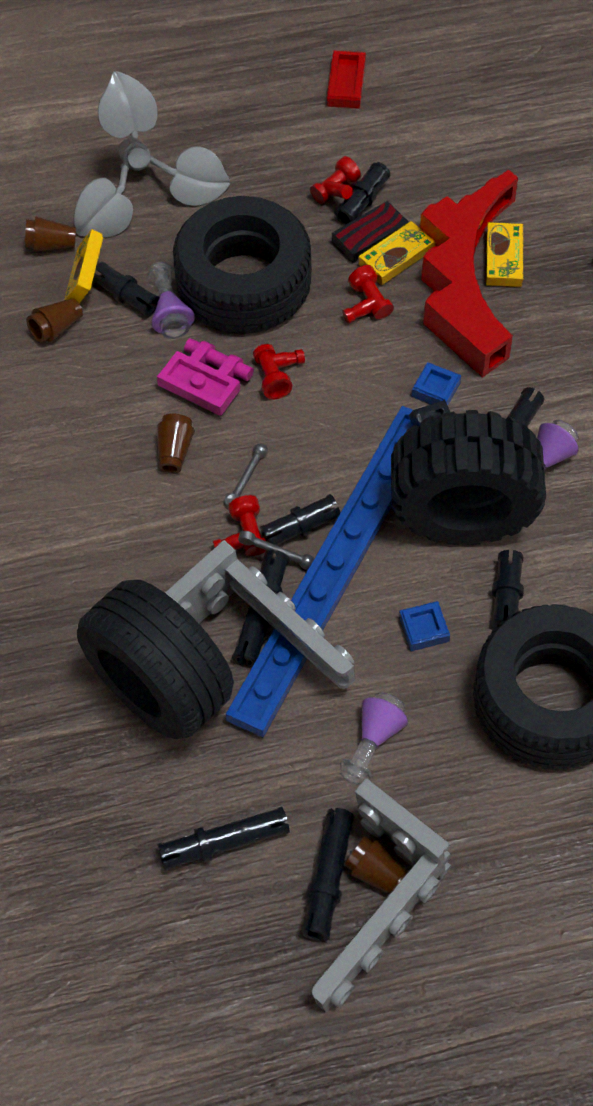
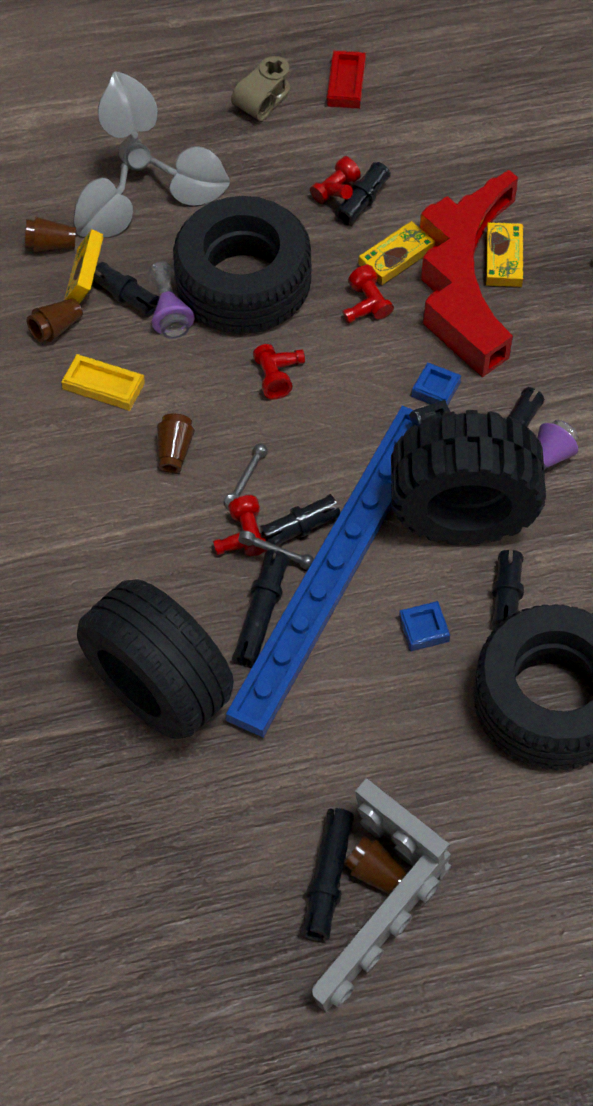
(103, 382): none -> yellow tile
(200, 383): dark pink plate -> none
(220, 574): light grey bracket -> none
(223, 838): black pin -> none
(263, 88): none -> dark tan piece
(368, 230): tile -> none
(381, 719): piece -> none

